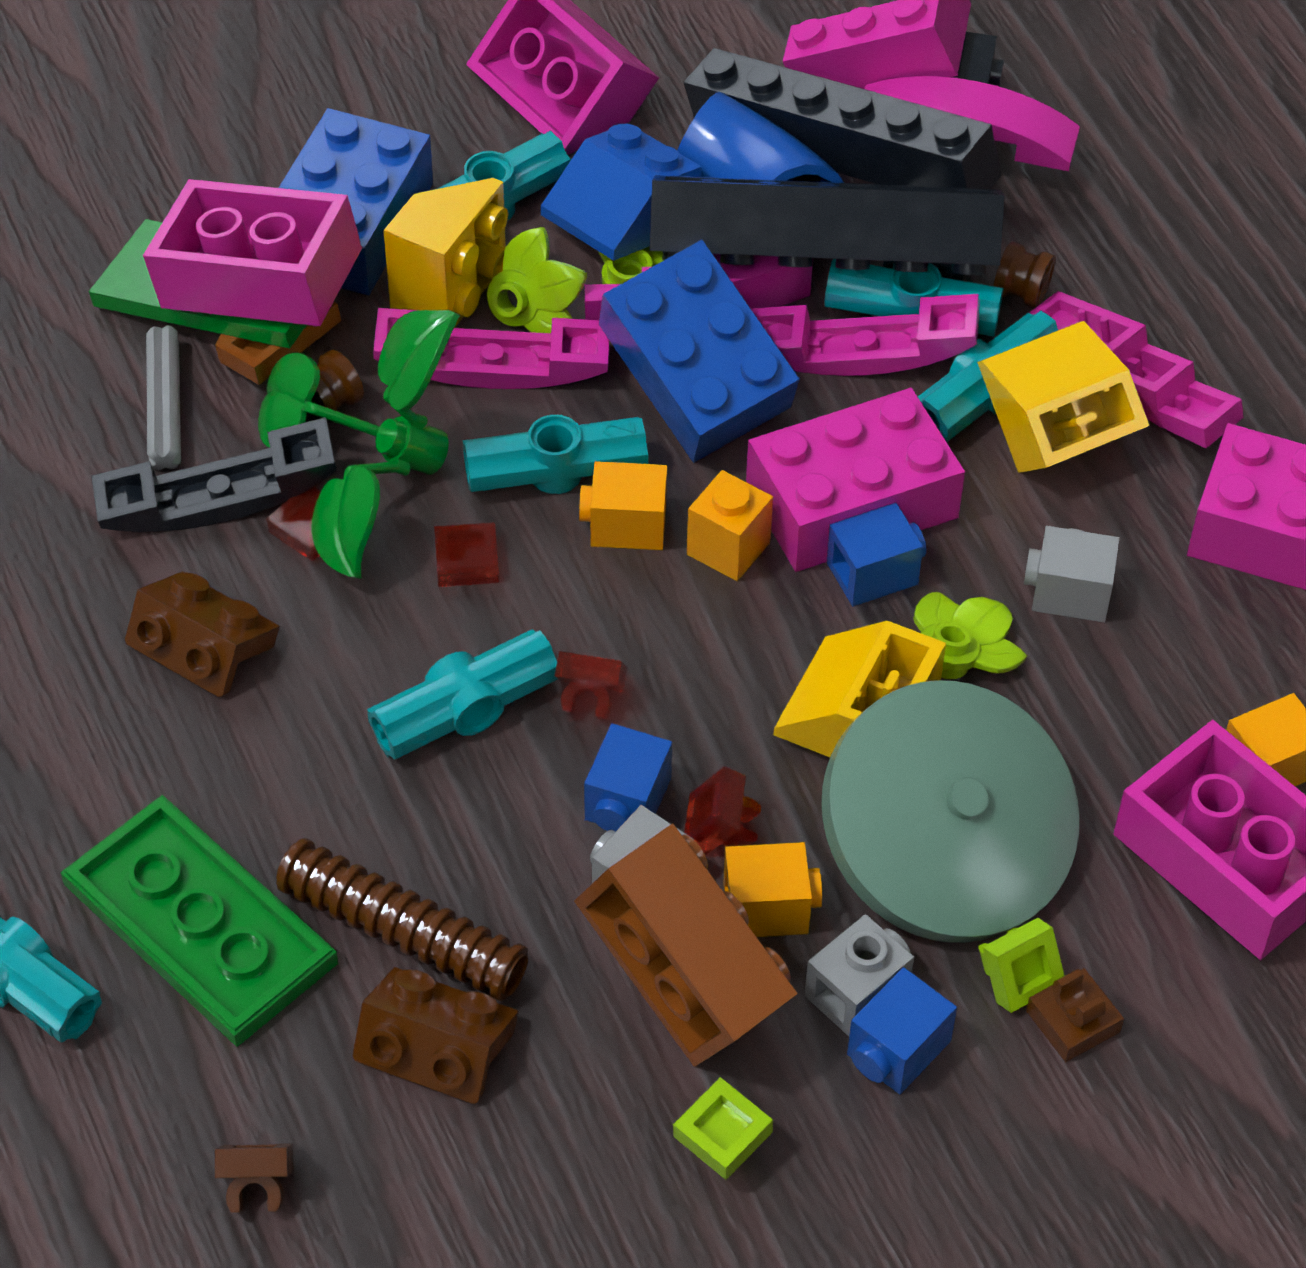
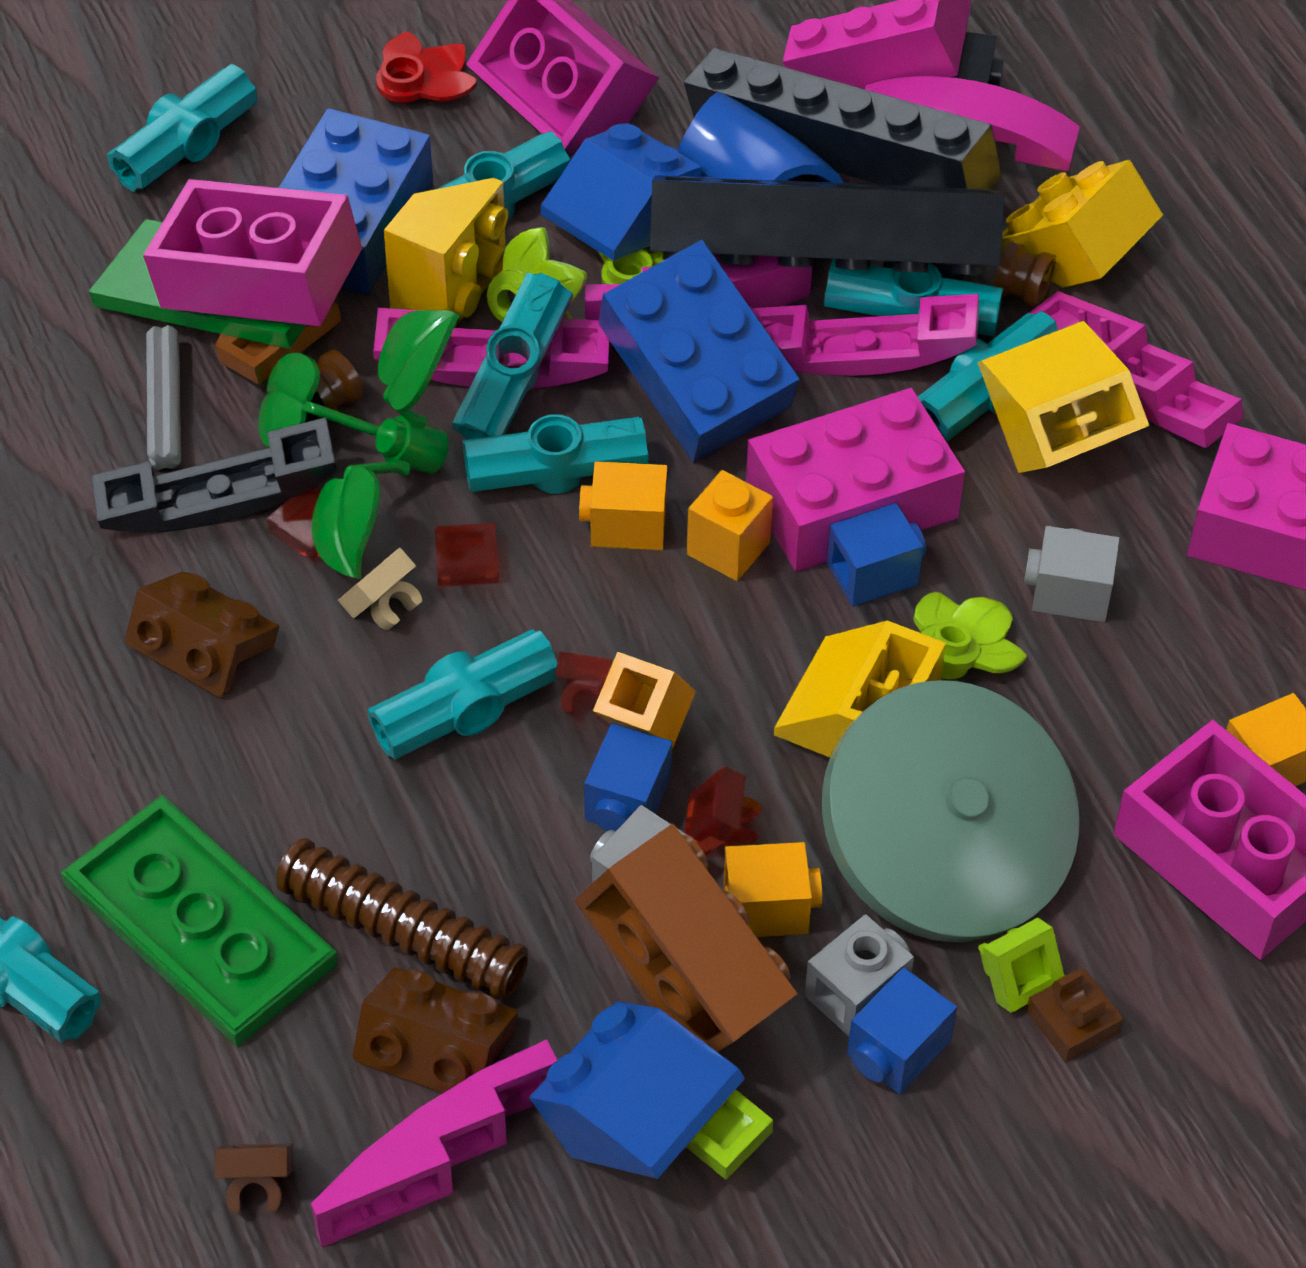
(182, 128): none -> teal piece
(379, 587): none -> tan tile
(416, 1157): none -> dark pink slope
(421, 72): none -> red plate
(525, 331): none -> teal piece
(634, 1090): none -> blue slope
(644, 698): none -> light orange brick
(1085, 220): none -> yellow slope

